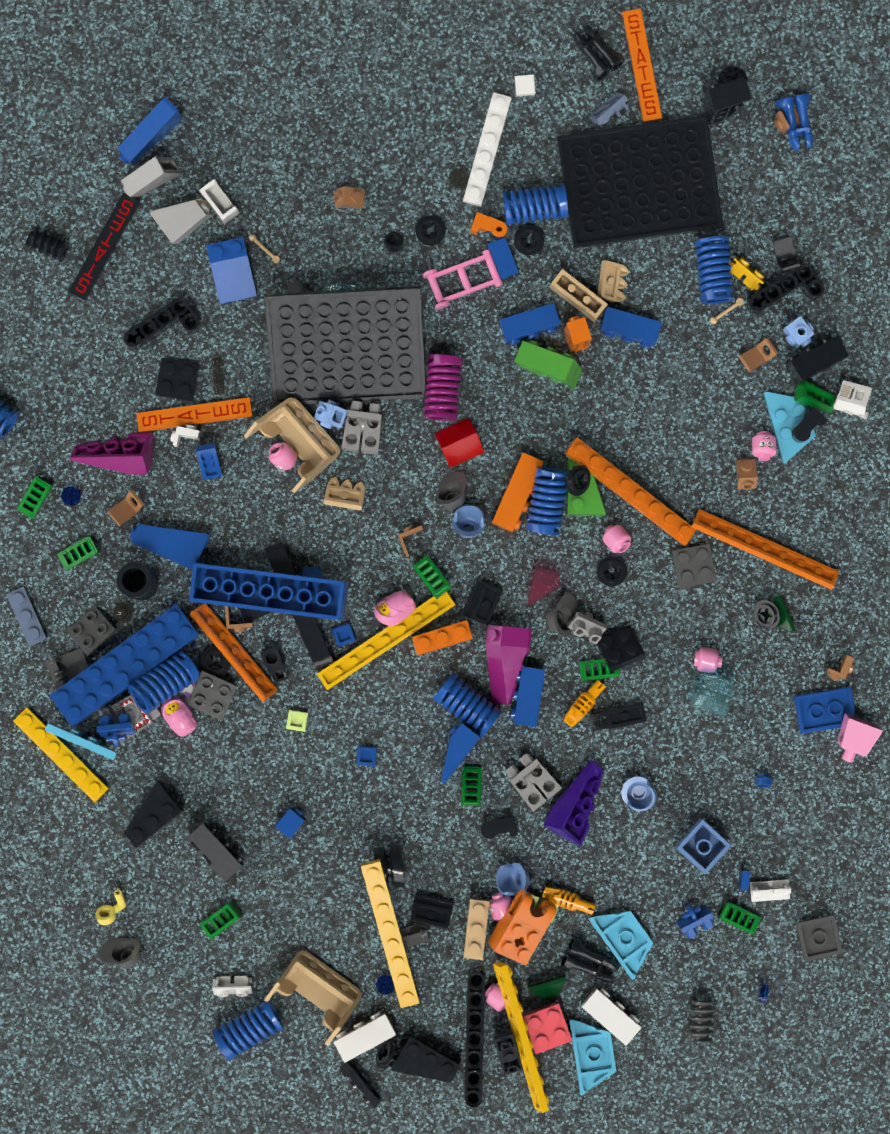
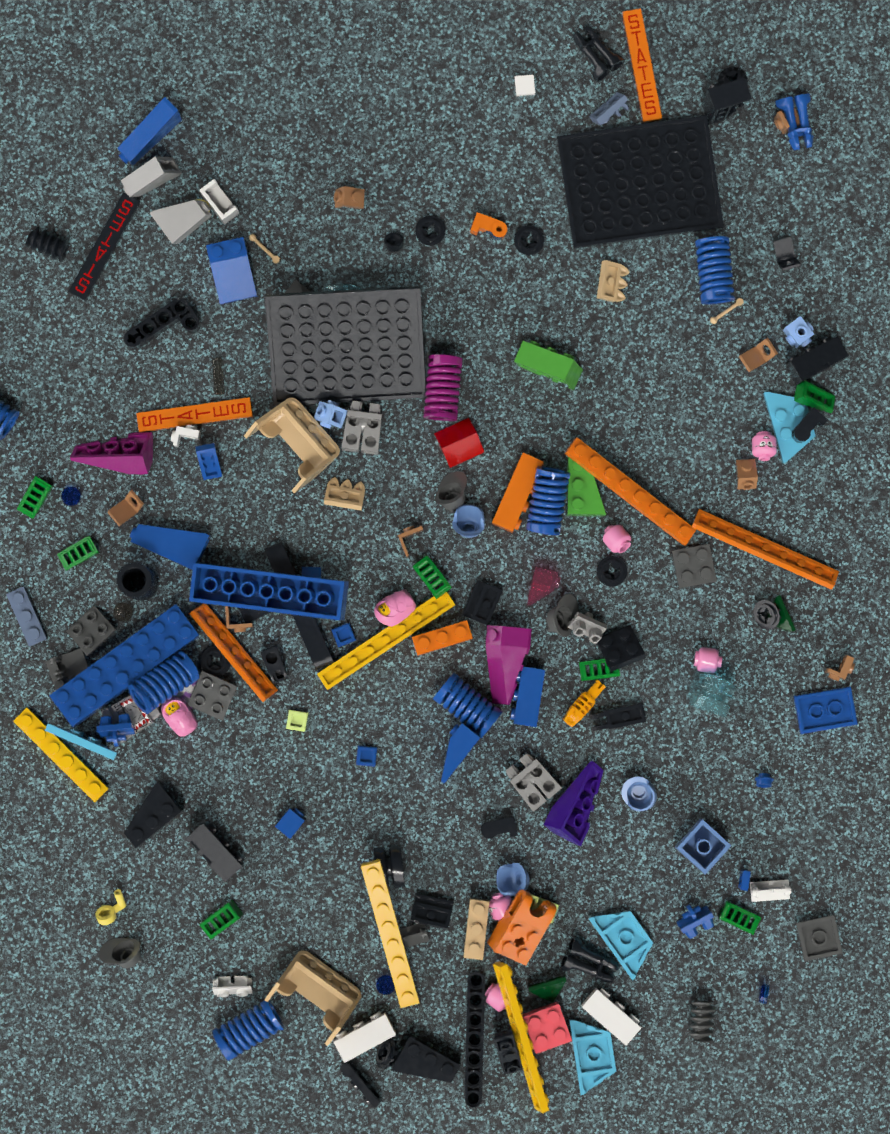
(177, 380): black plate -> none
(282, 456): bright pink head -> none
(444, 302): bright pink piece -> none
(458, 178): clear smoke tile -> none
(468, 802): green slope -> none
(487, 149): white plate -> none
(503, 258): blue tile -> none
(530, 324): blue brick -> none
(534, 200): blue piece -> none
(567, 900): light orange hinge -> none
(577, 334): orange brick -> none
(578, 295): tan brick -> none
(583, 479): black gear -> none
(630, 327): blue brick -> none
(753, 277): yellow hinge -> none
(782, 291): black beam -> none
(853, 399): white piece -> none
(857, 737): bright pink torso -> none

